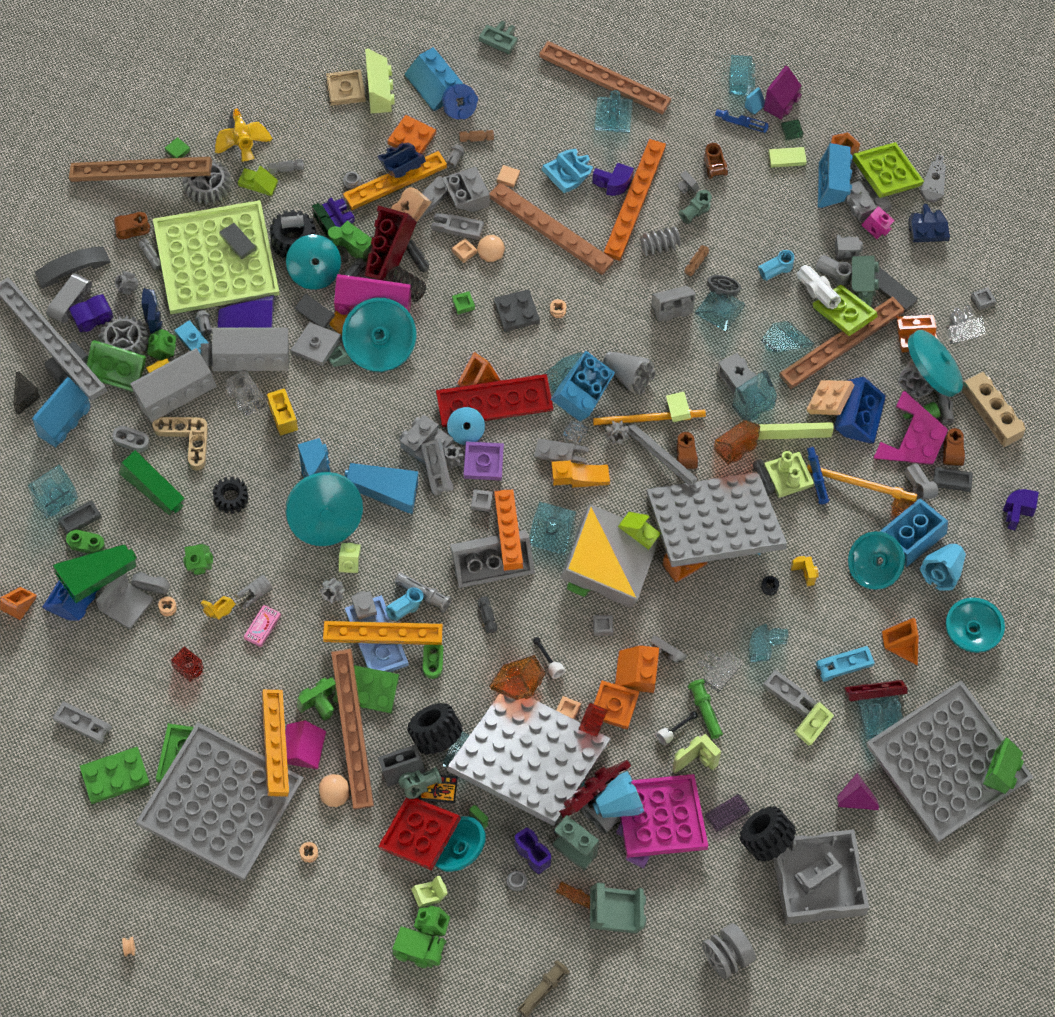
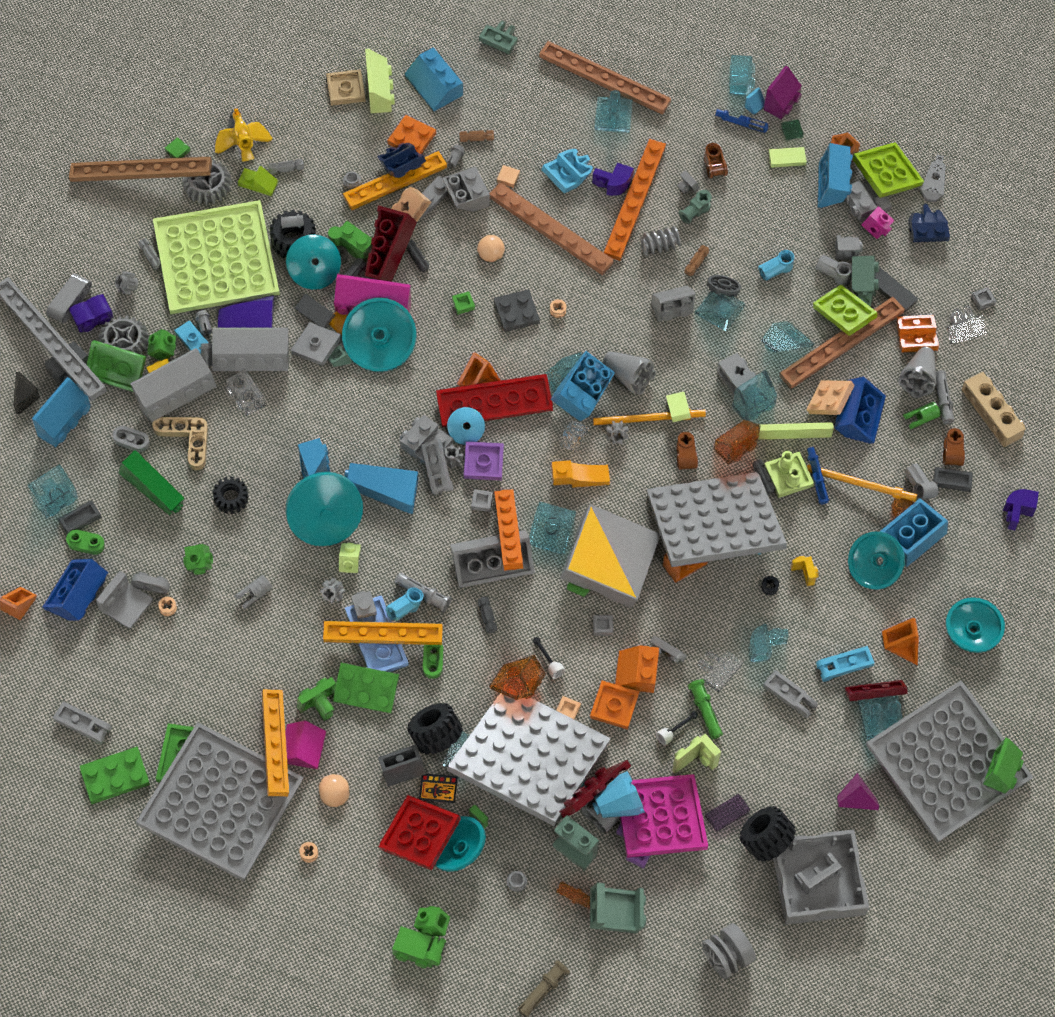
(71, 263): dark grey slope -> none
(93, 571): green slope -> none
(128, 946): light nougat bush -> none
(130, 225): dark orange piece -> none
(151, 310): dark blue plate -> none
(186, 656): clear red brick -> none
(219, 609): yellow bracket -> none
(237, 241): dark grey tile -> none
(262, 626): bright pink tile -> none
(282, 412): yellow brick -> none
(330, 214): hips -> none
(352, 729): nougat plate -> none
(402, 276): clear smoke piece -> none
(418, 782): sand green connector -> none
(430, 892): yellowish green bracket -> none
(450, 104): blue plate -> none
(458, 226): light grey hinge -> none
(464, 250): light nougat tile -> none
(529, 847): dark purple brick -> none
(559, 451): light grey hinge -> none
(593, 719): clear red brick -> none
(637, 527): lime slope -> none
(662, 455): light grey axle -> none
(814, 724): yellowish green plate -> none
(818, 287): white piece -> none
(921, 438): dark pink wing -> none
(935, 363): teal dish -> none
(944, 567): medium azure cone -> none

